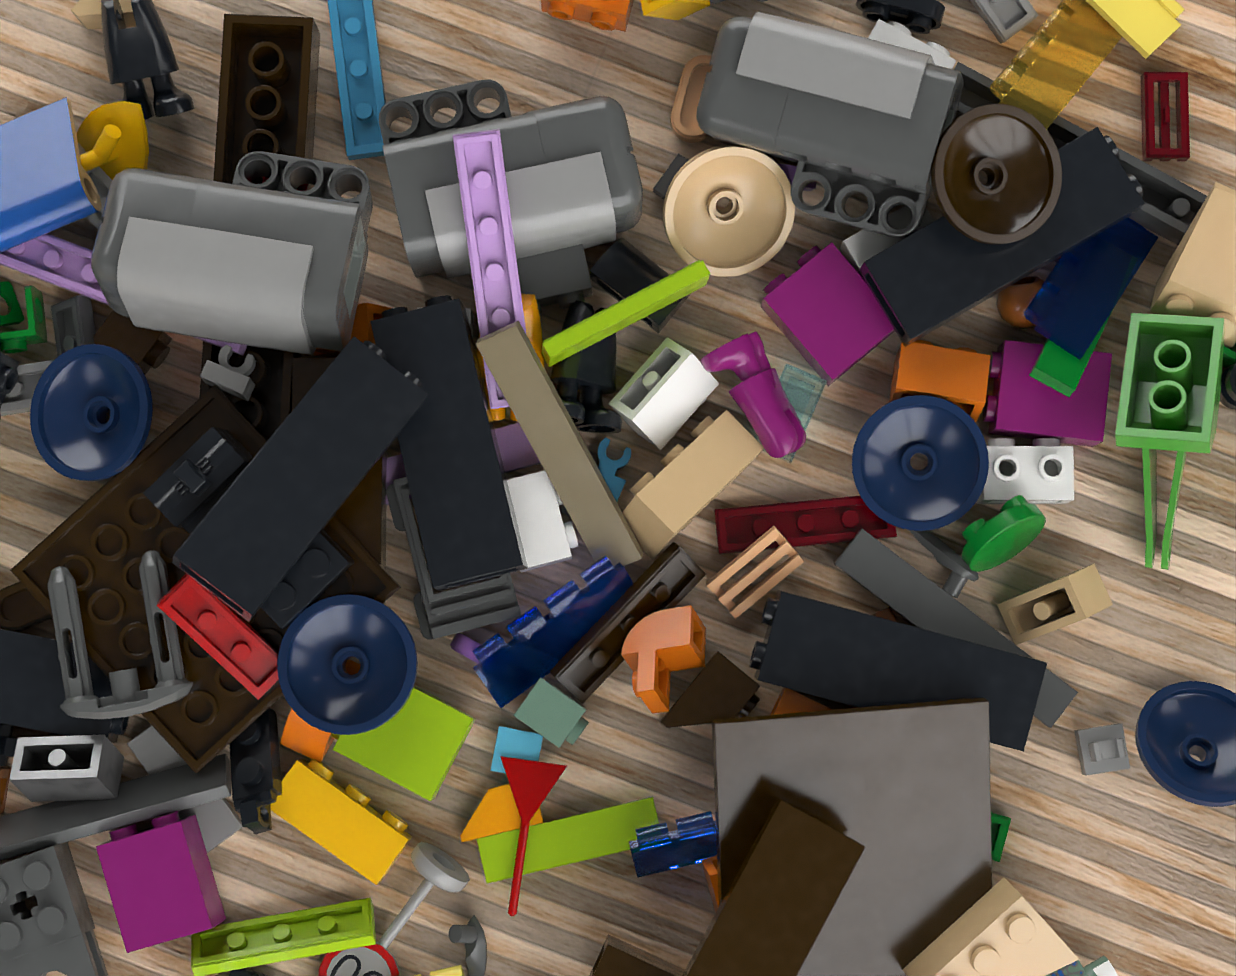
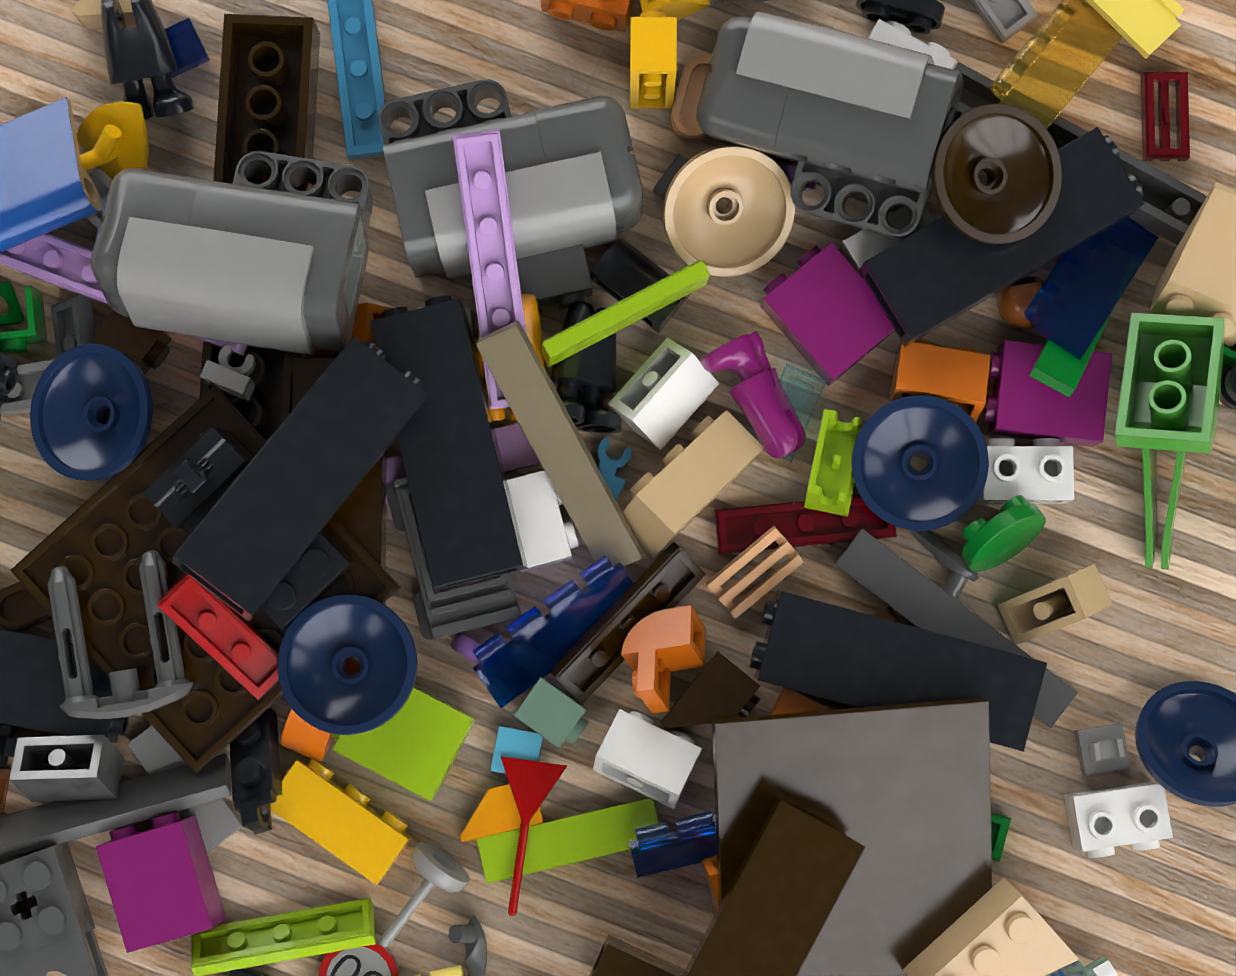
(186, 46): none -> clear blue tile
(647, 757): none -> white brick
(653, 60): none -> yellow brick
(831, 472): none -> lime hinge
(1118, 817): none -> white brick

